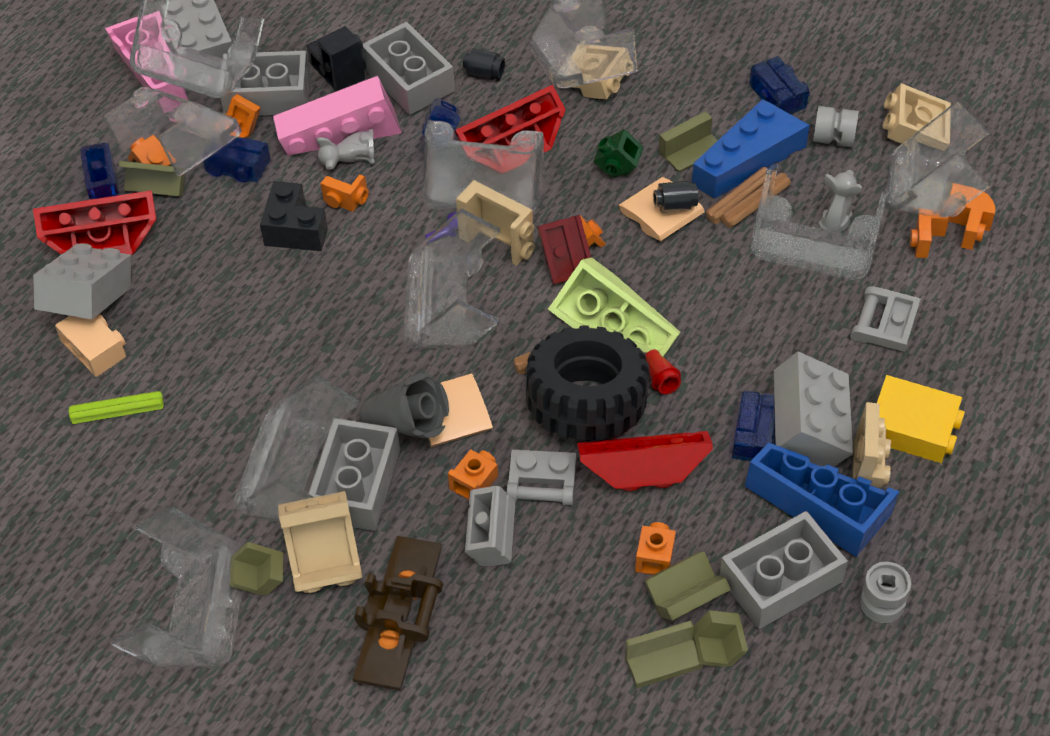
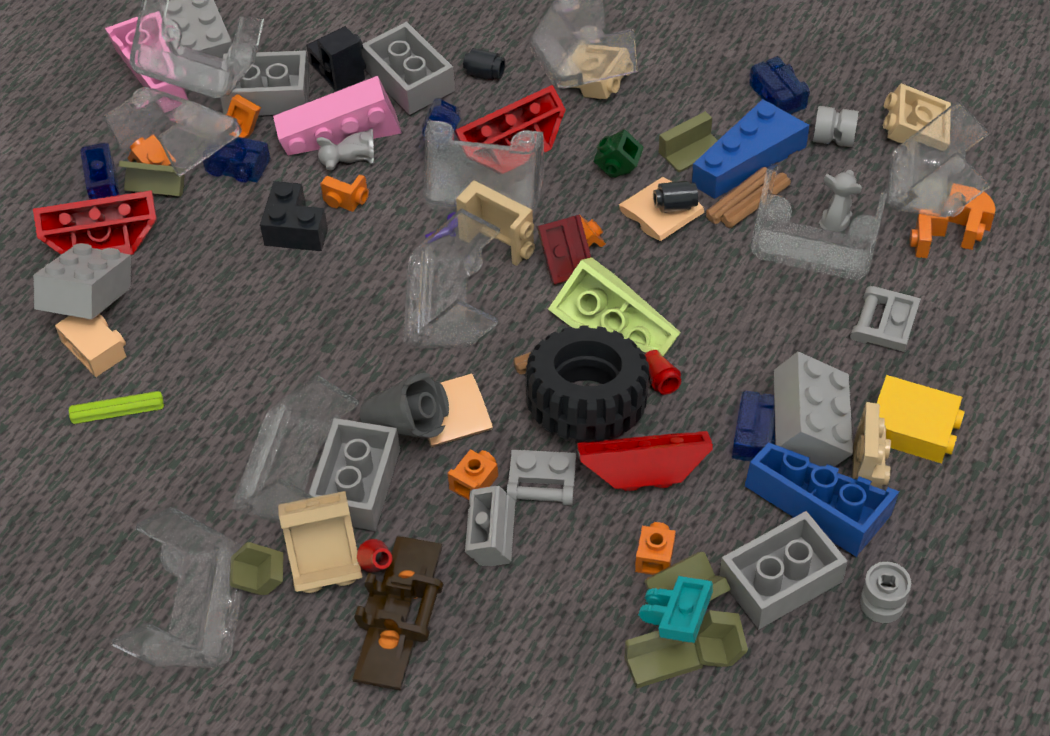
(367, 556): none -> red cone
(678, 610): none -> teal hinge

